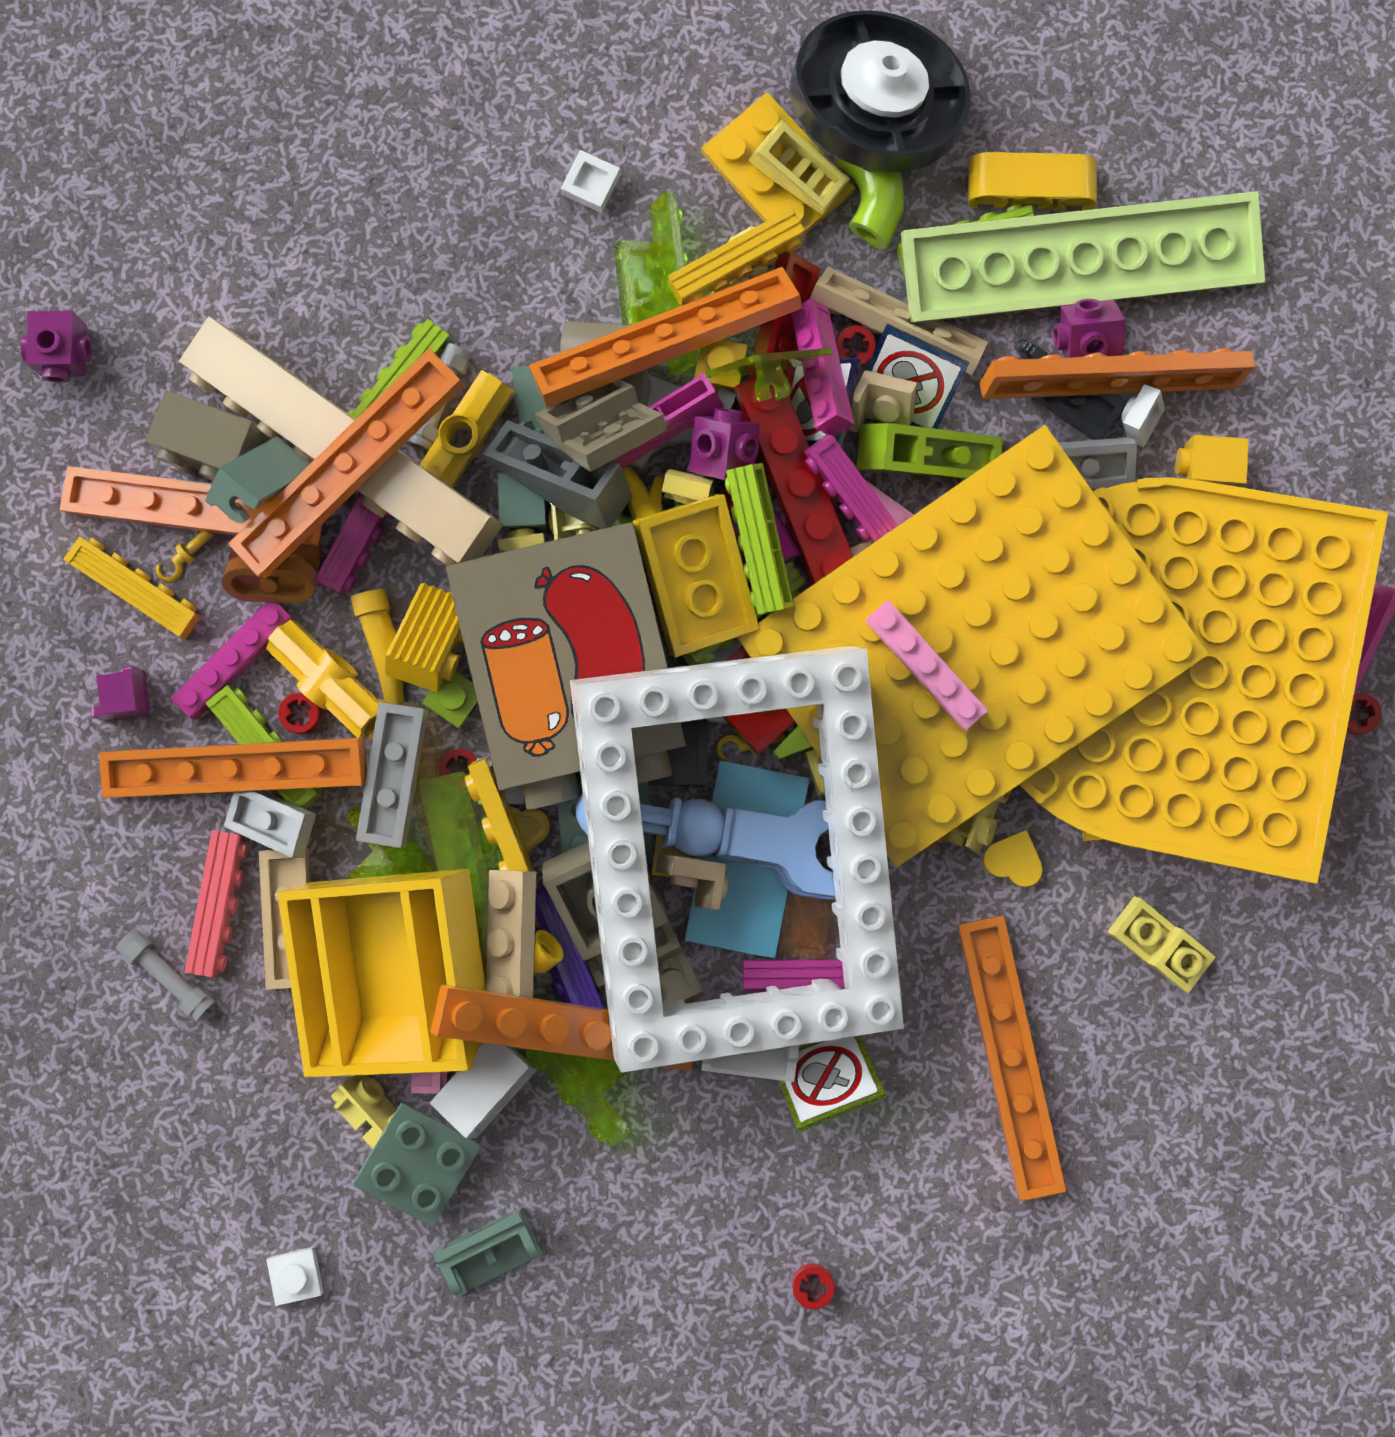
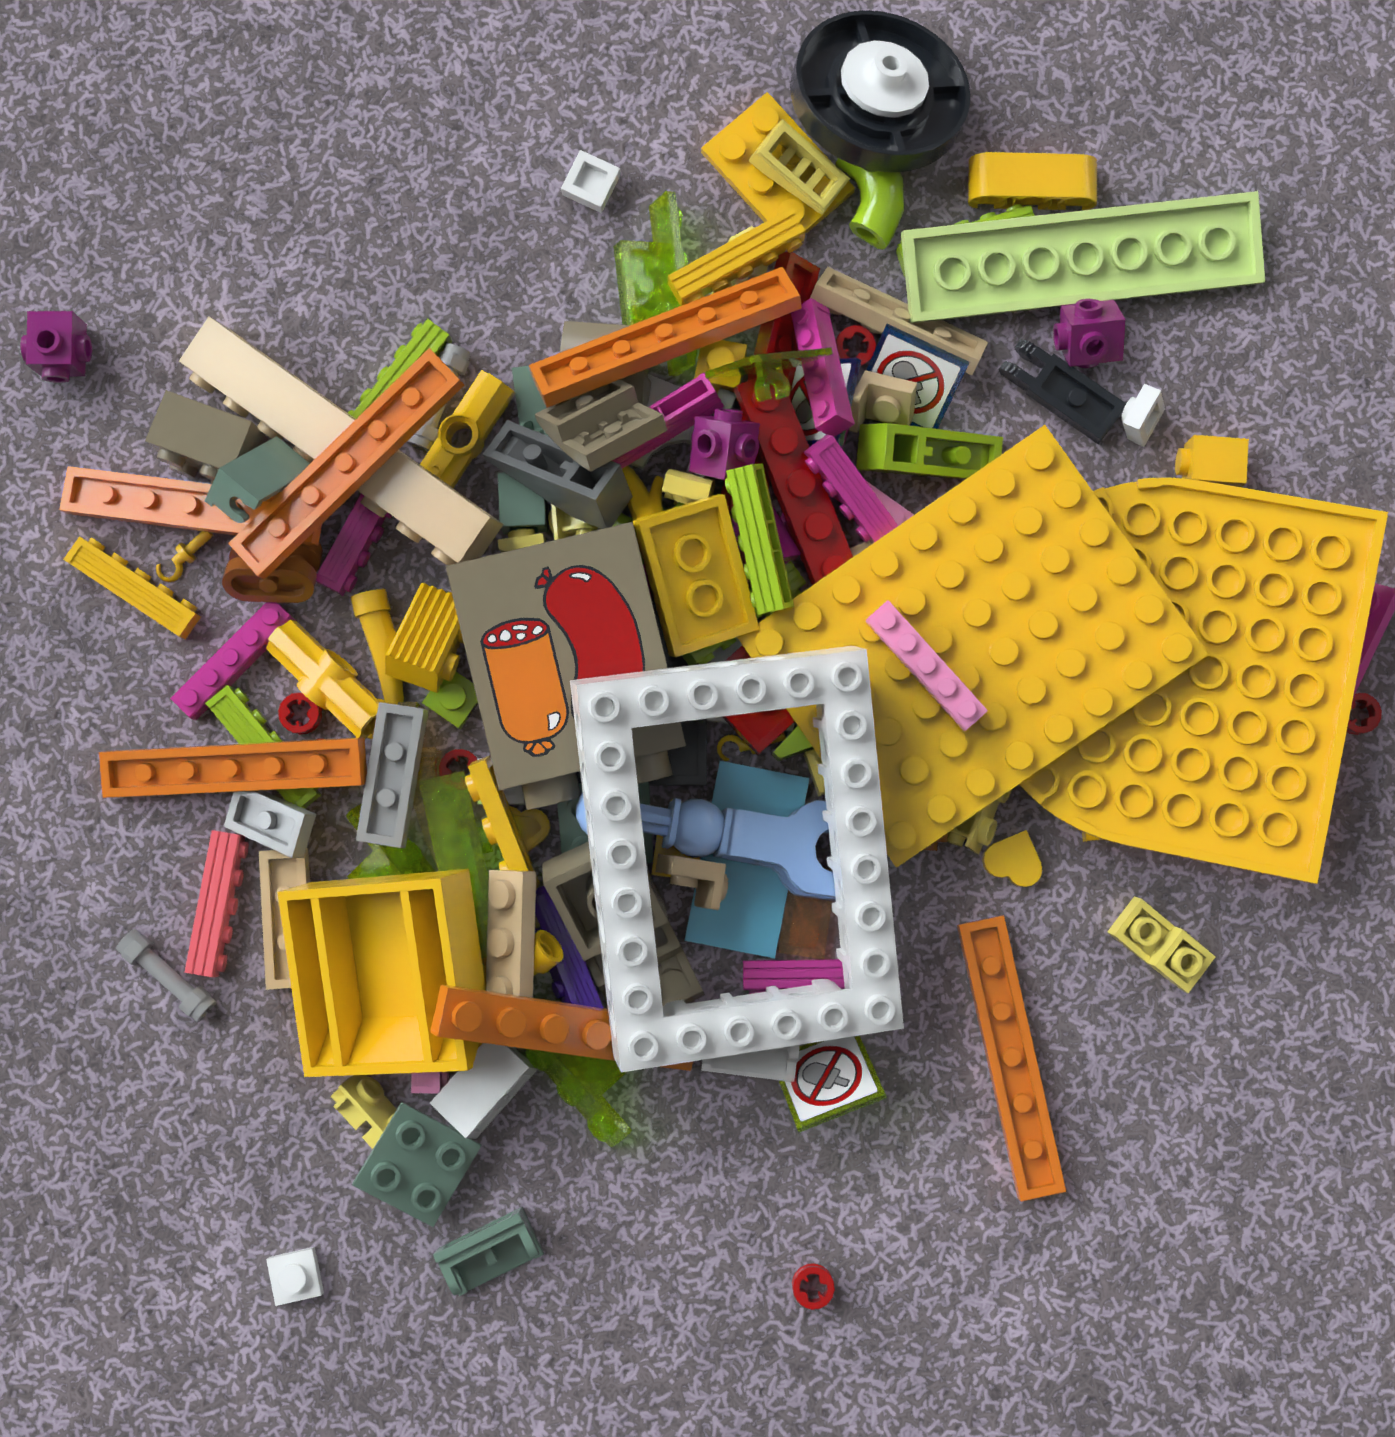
(122, 695): magenta panel -> none
(1103, 460): light grey plate -> none
(1115, 374): orange plate -> none

